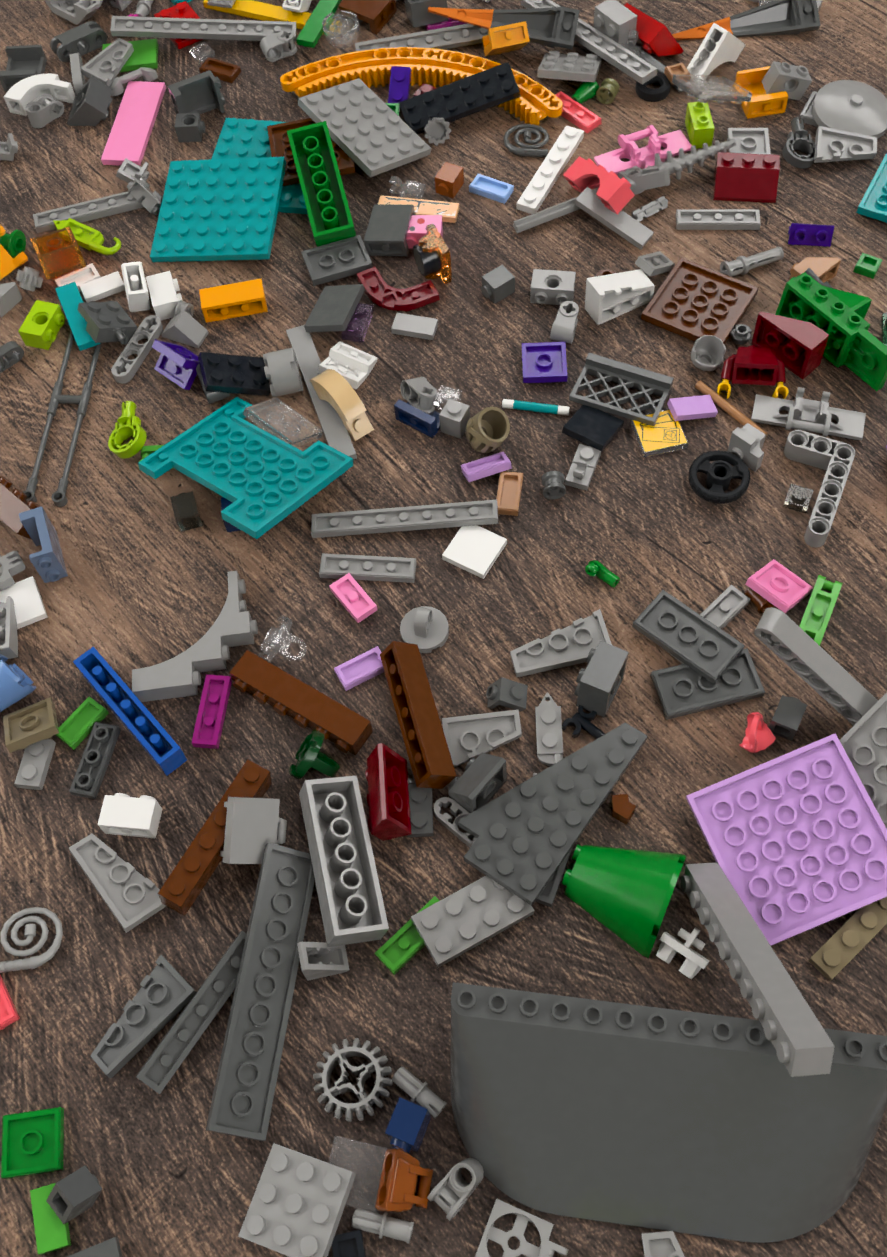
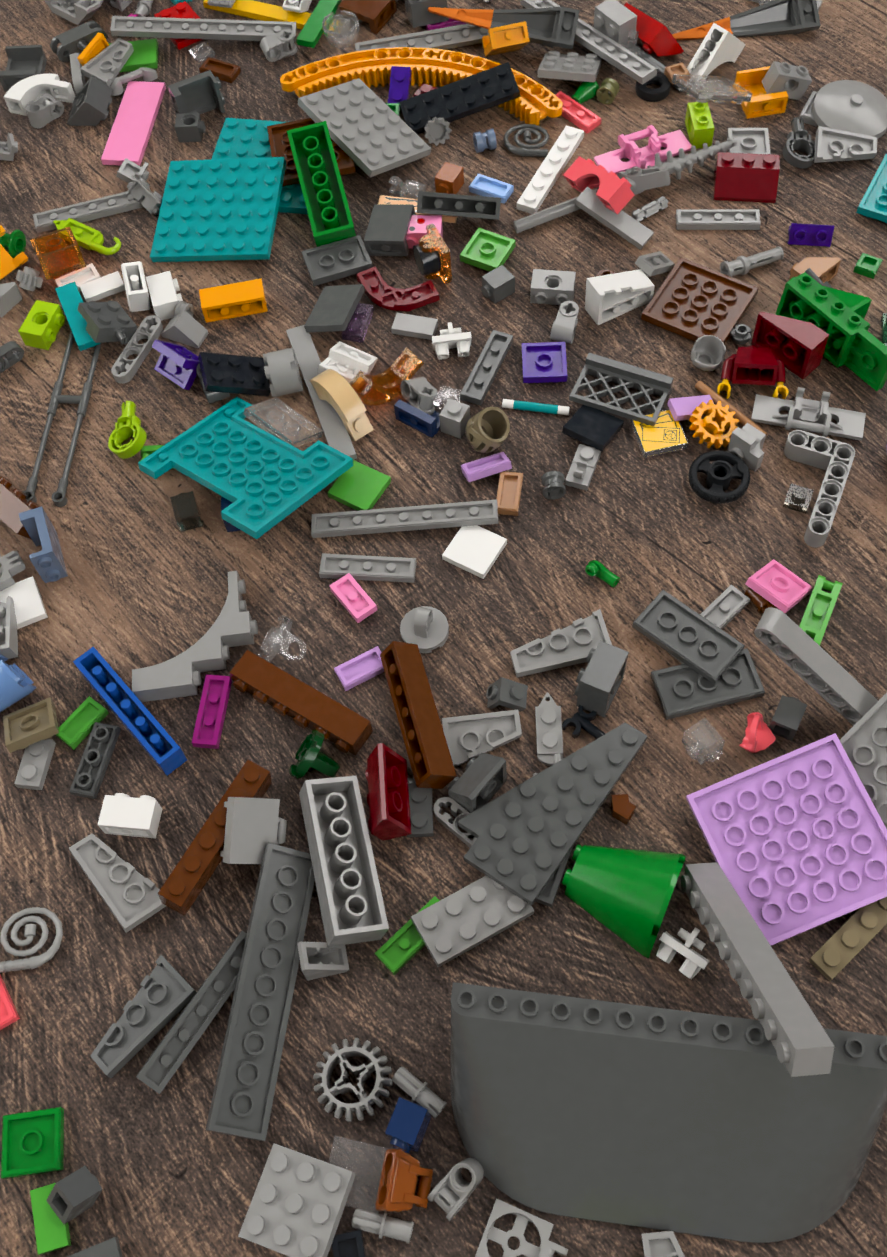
(96, 45): none -> light orange tile
(359, 487): none -> bright green tile
(386, 386): none -> clear orange arch
(449, 339): none -> white hips
(458, 205): none -> dark grey brick
(484, 140): none -> sand blue wheel
(486, 367): none -> plate
(487, 250): none -> bright green plate
(703, 742): none -> clear brick
(712, 426): none -> light orange gear

